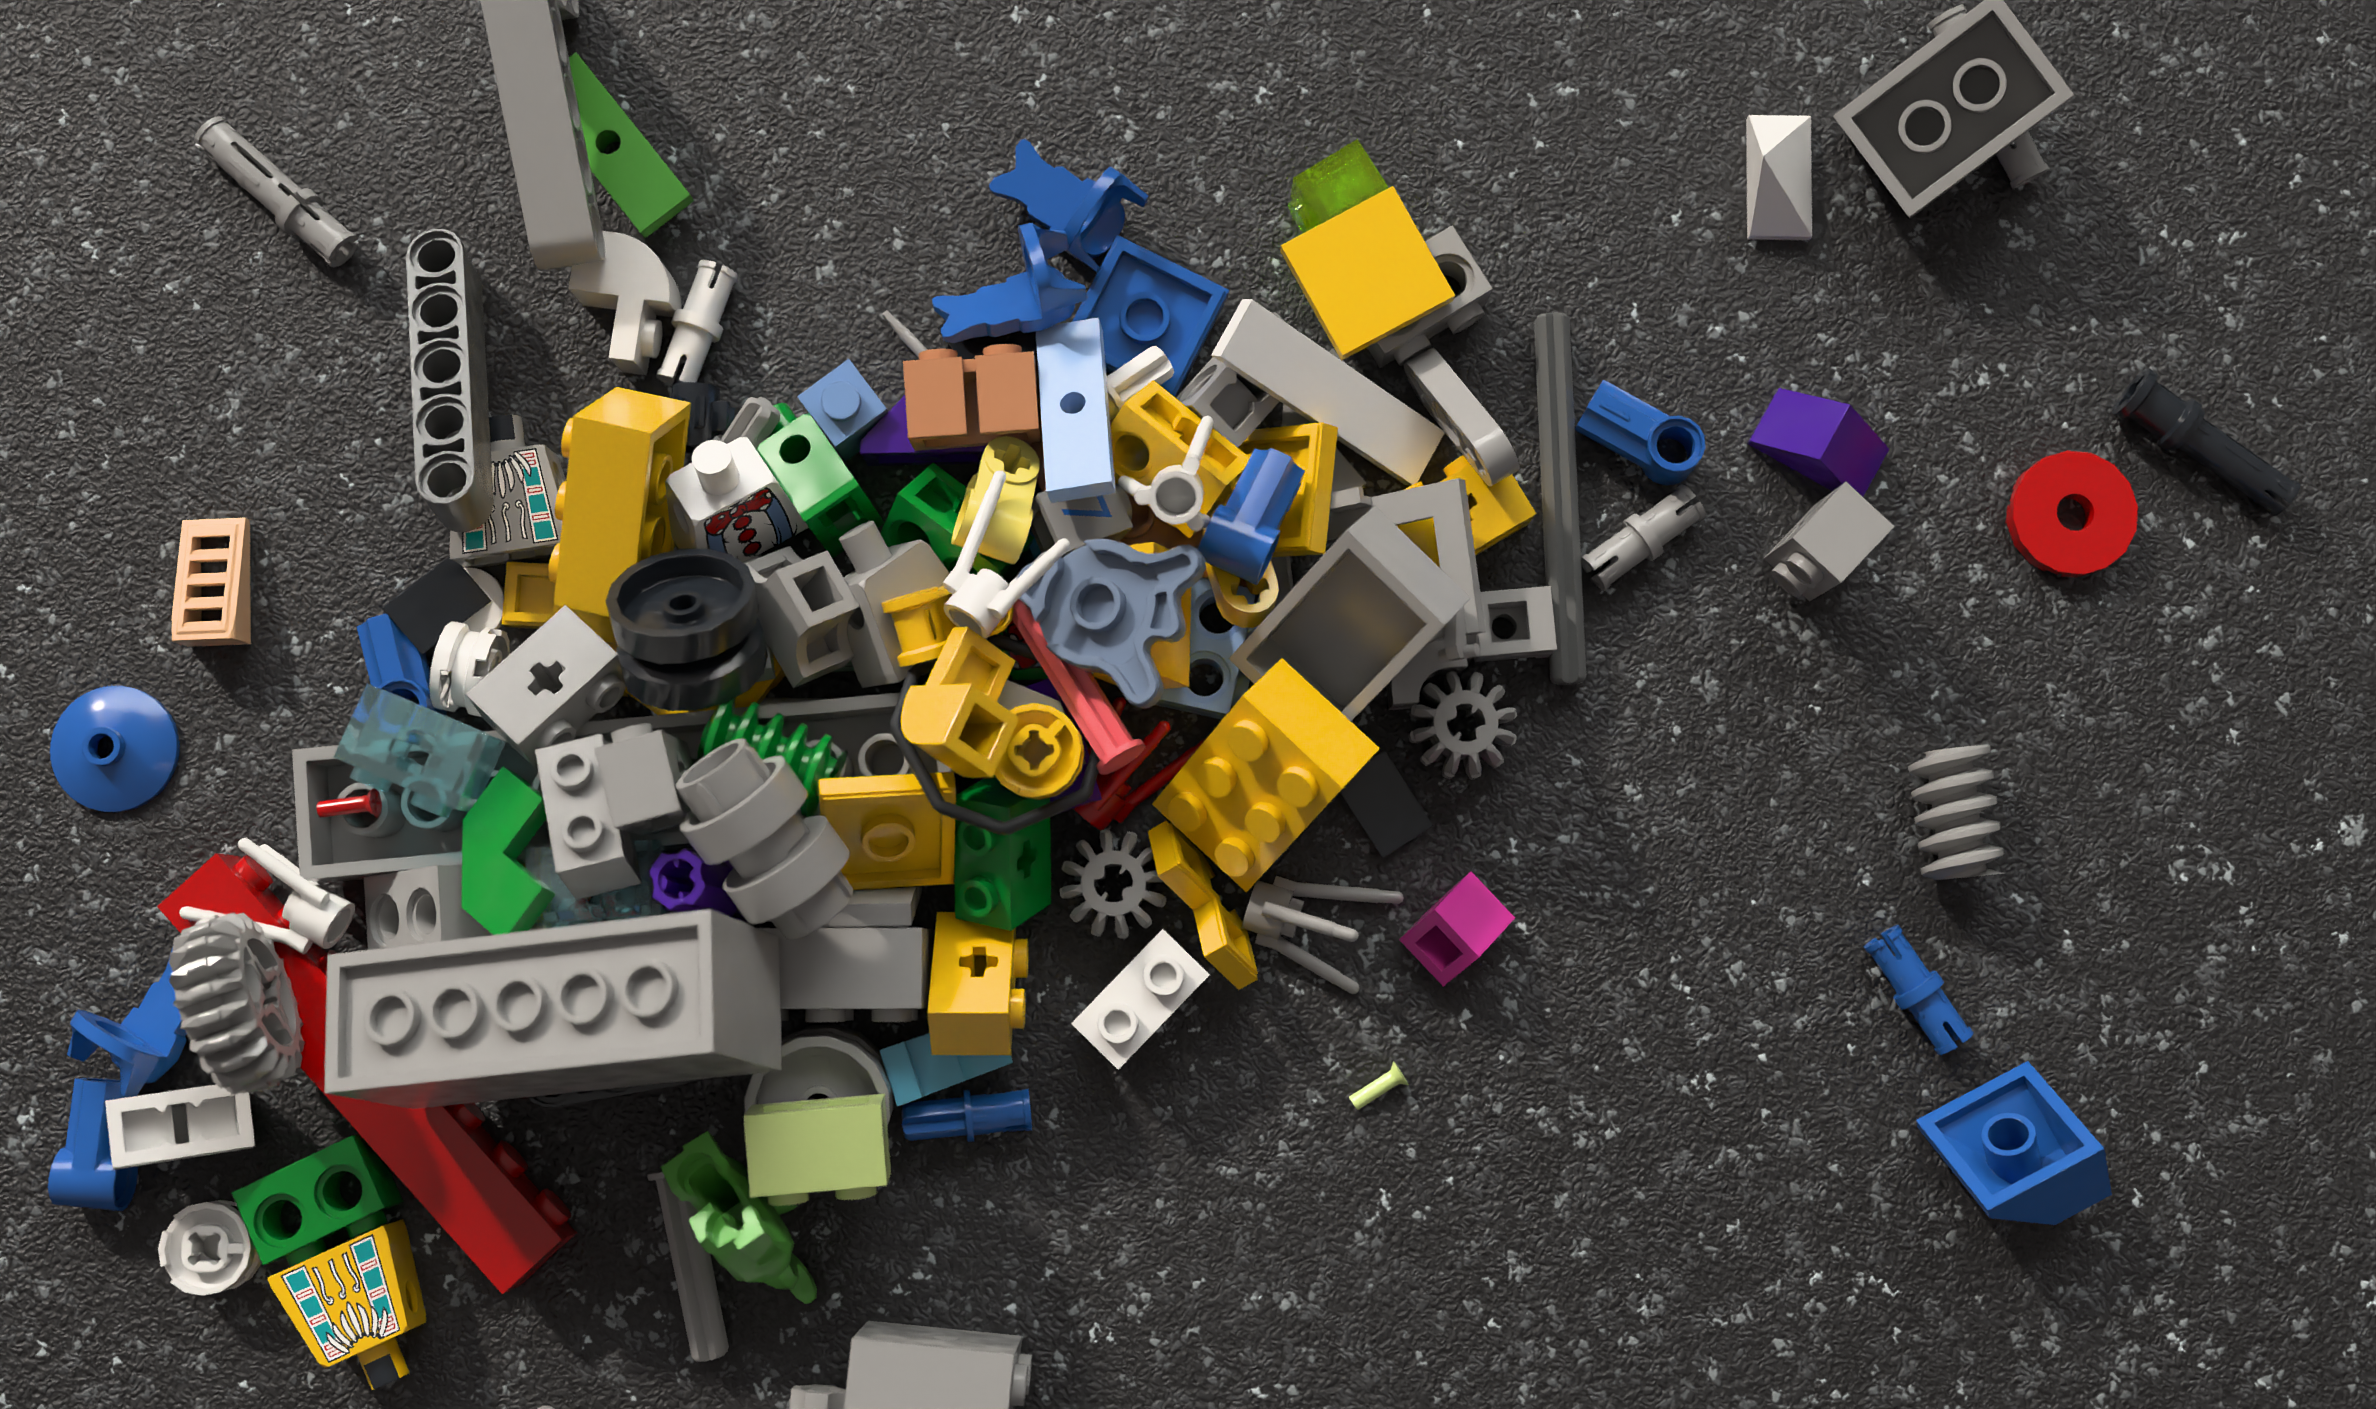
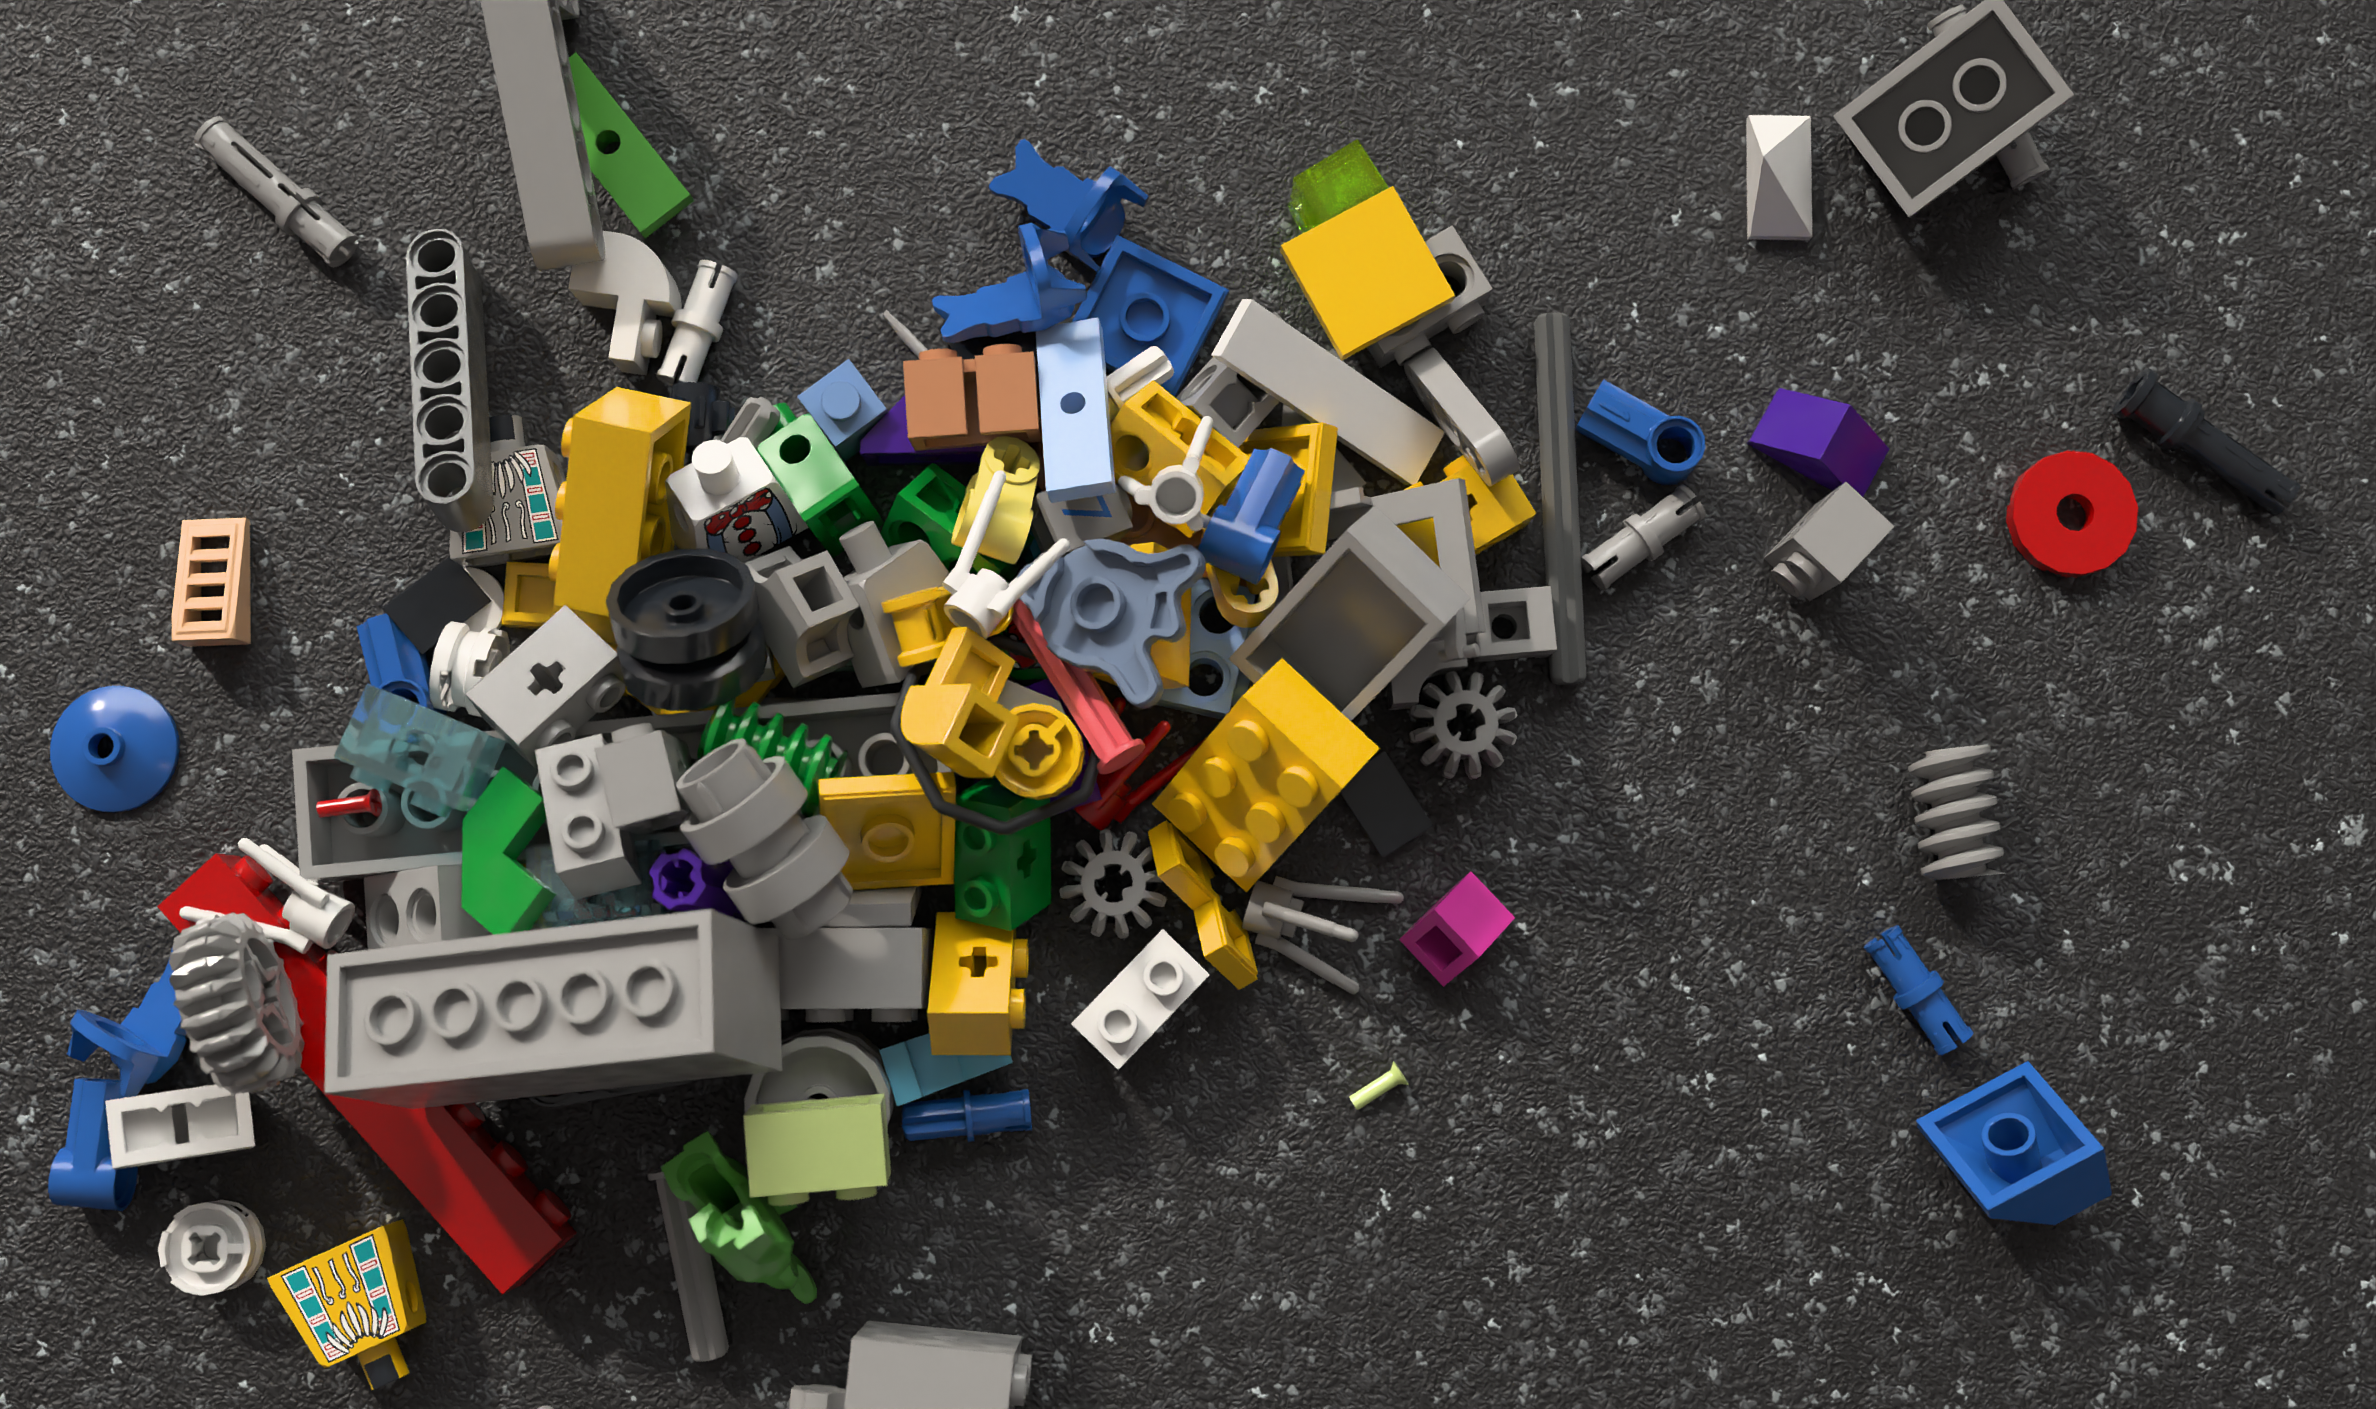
(315, 1190): green brick -> none

